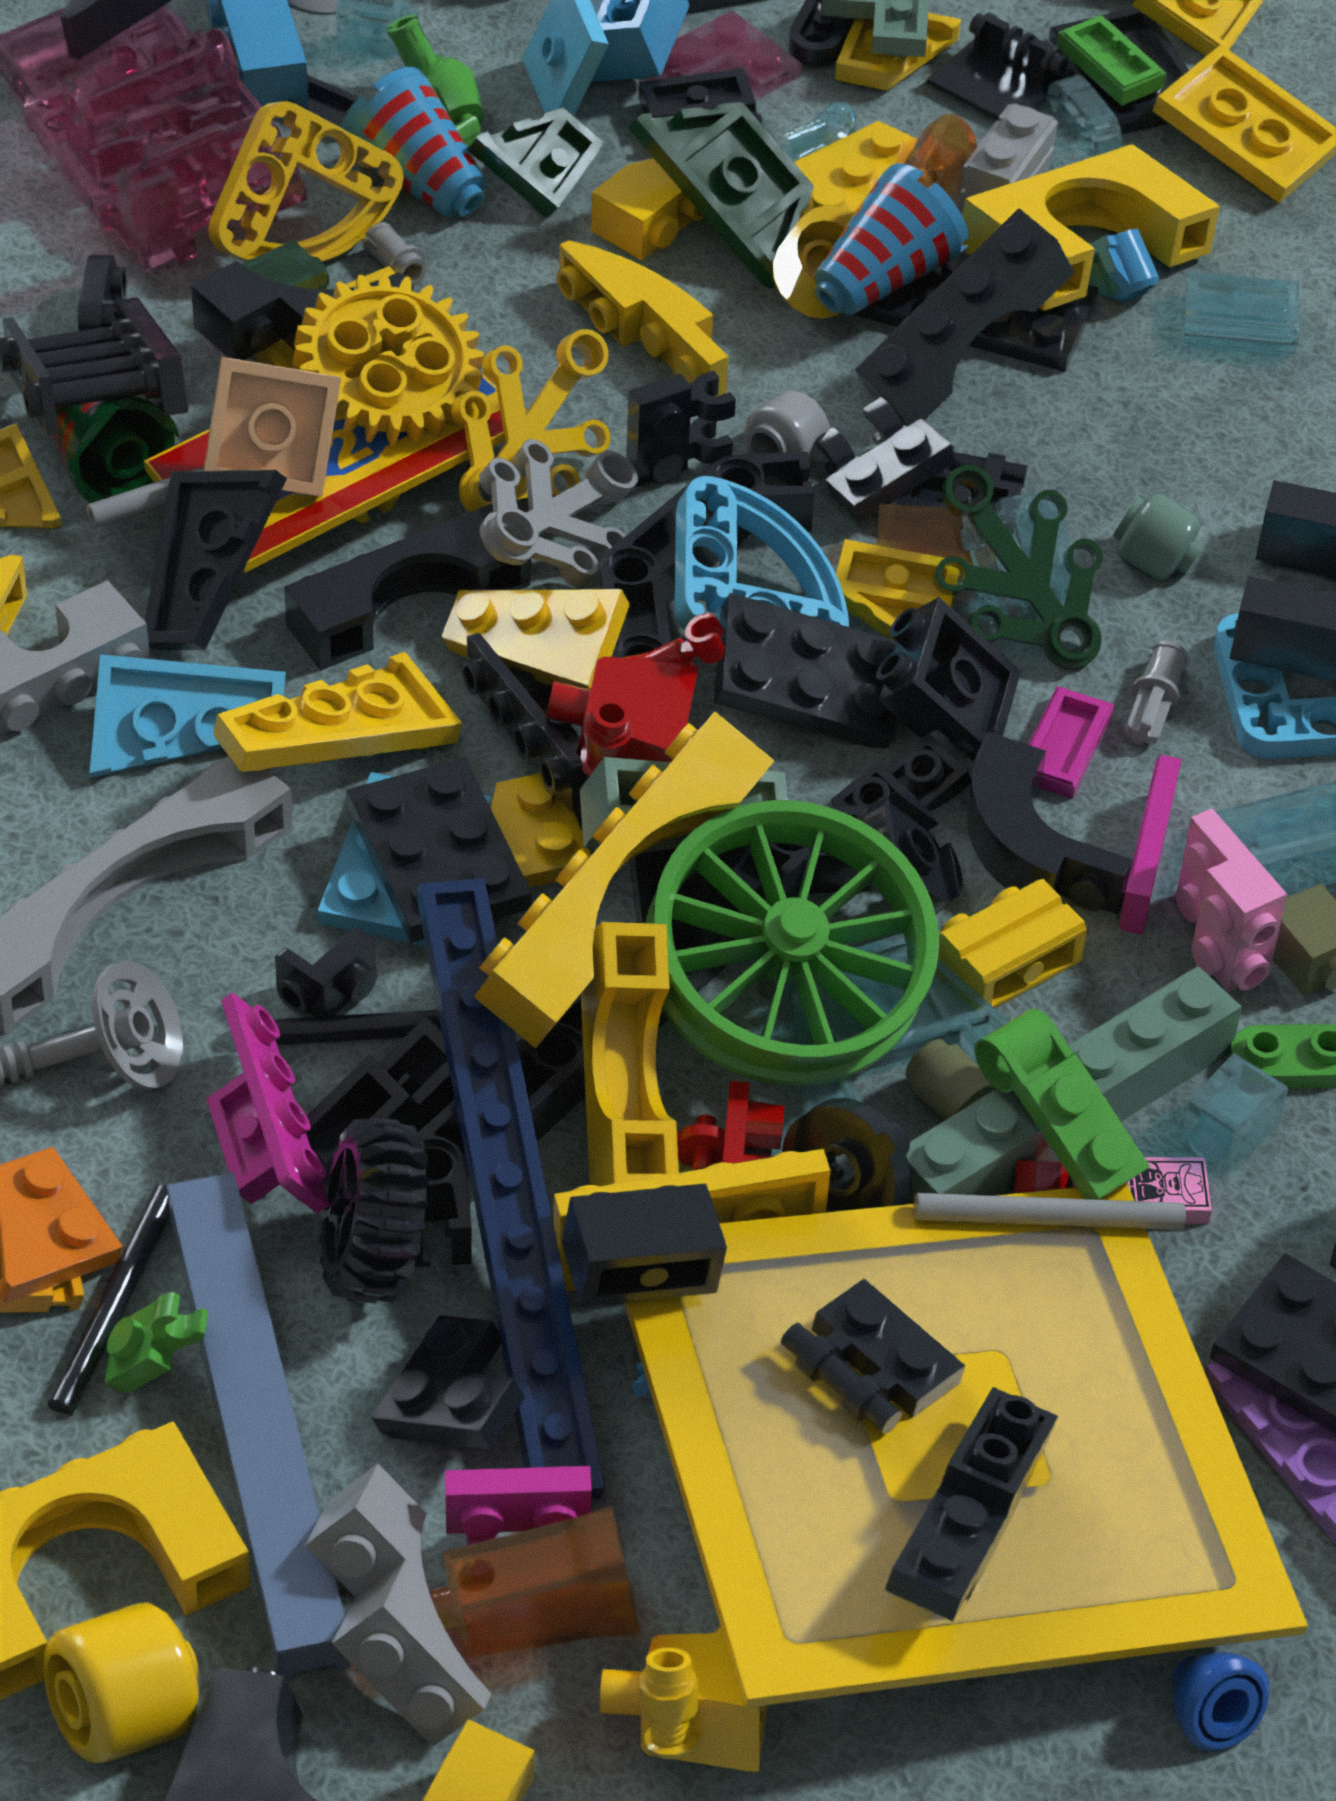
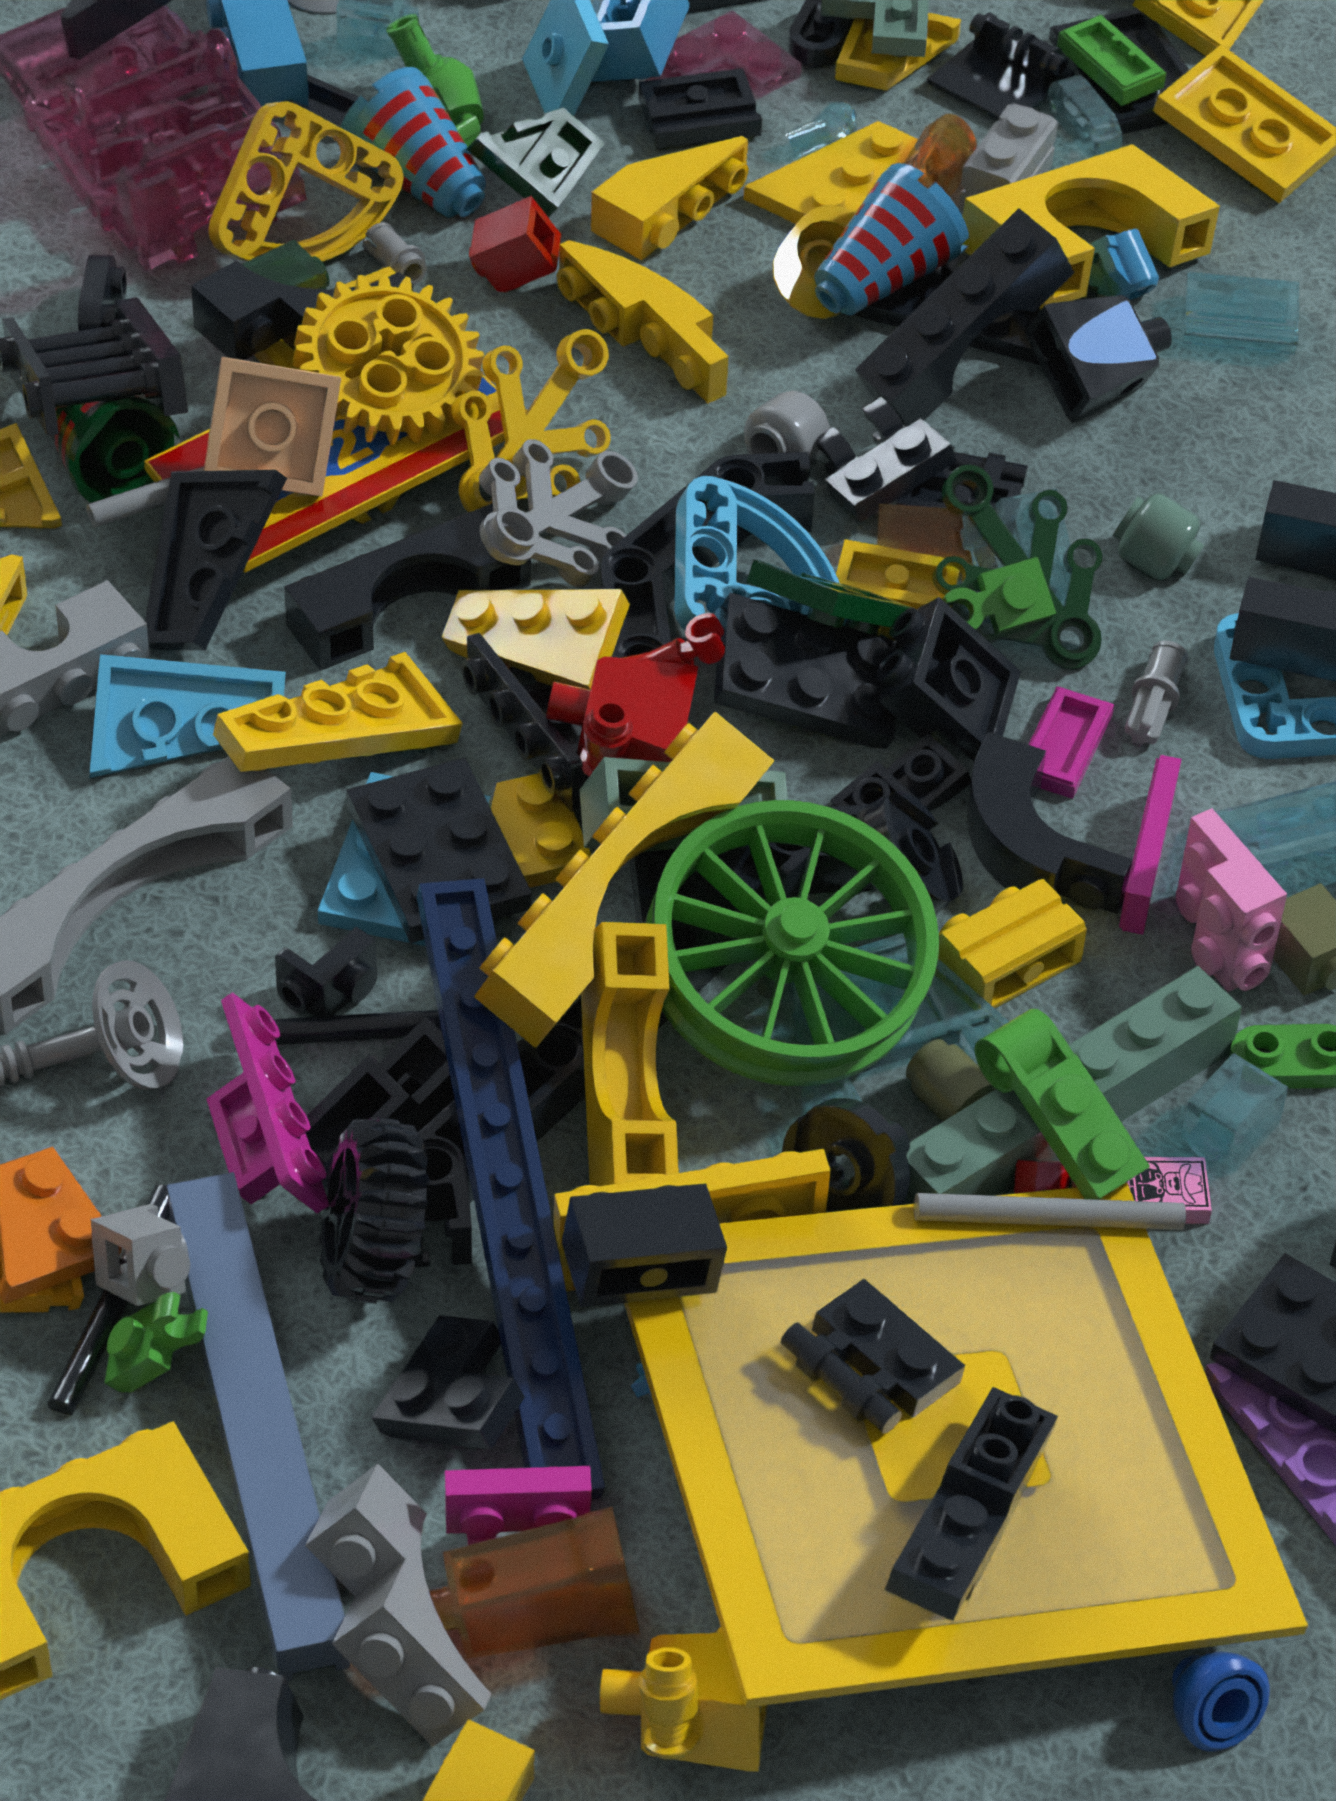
(121, 1682): yellow head -> none
(154, 1255): none -> light grey brick
(515, 245): none -> red brick
(660, 427): black plate -> none
(731, 176): dark green wing -> none
(746, 1125): red hips -> none
(827, 599): none -> dark green wing
(1008, 597): none -> bright green plate
(1096, 351): none -> black torso

